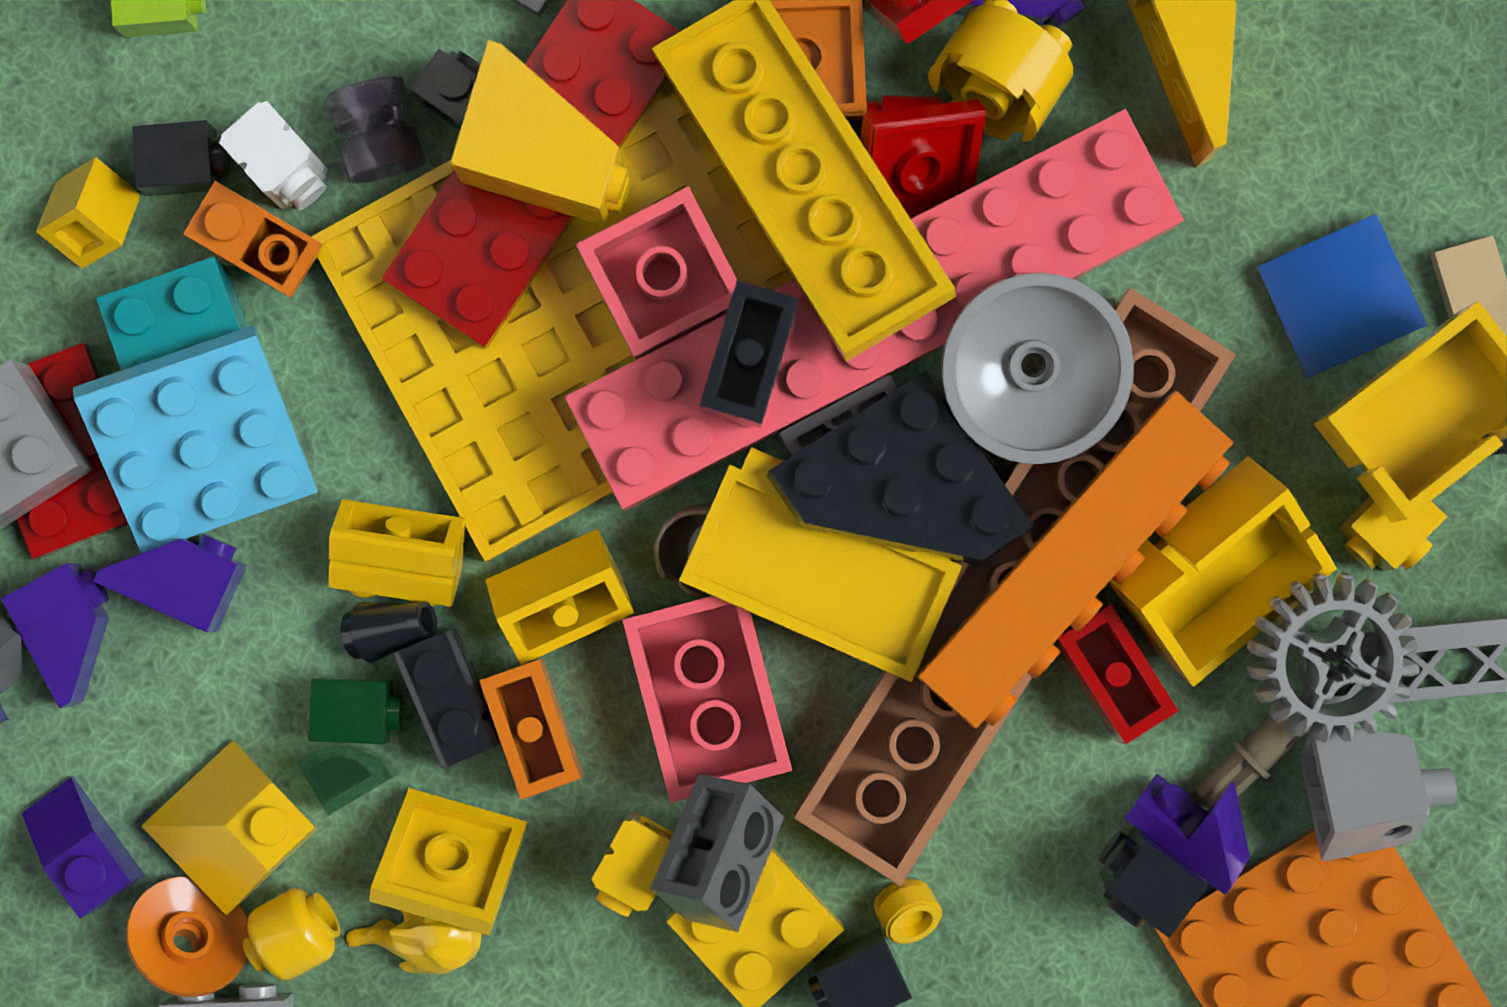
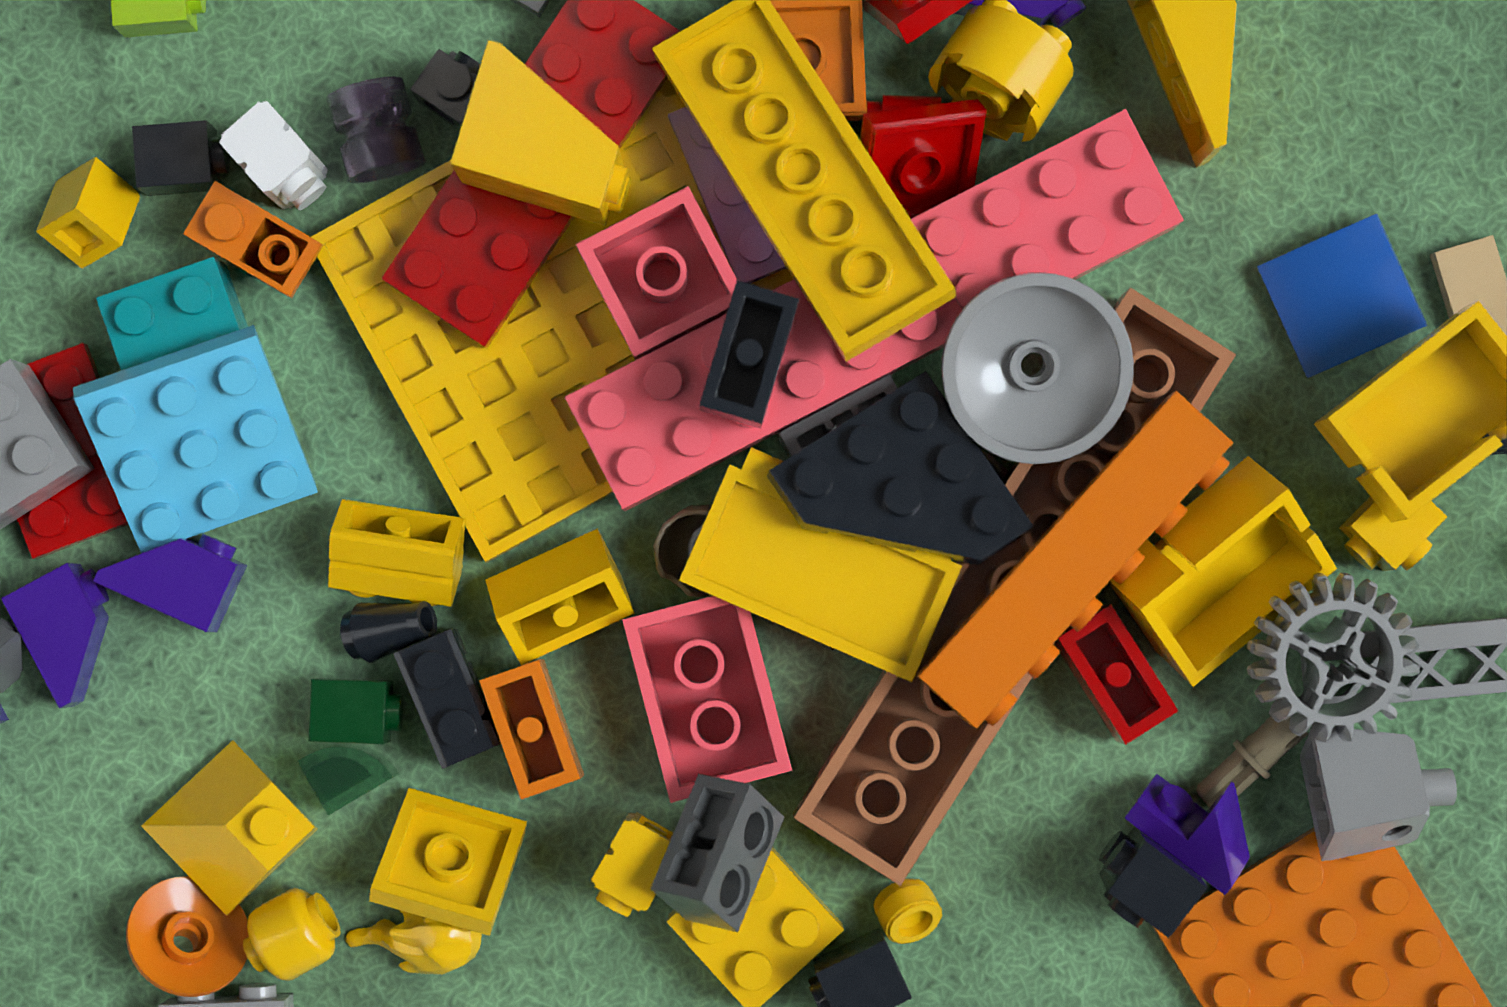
(79, 849): dark purple slope -> none
(738, 230): none -> lavender plate

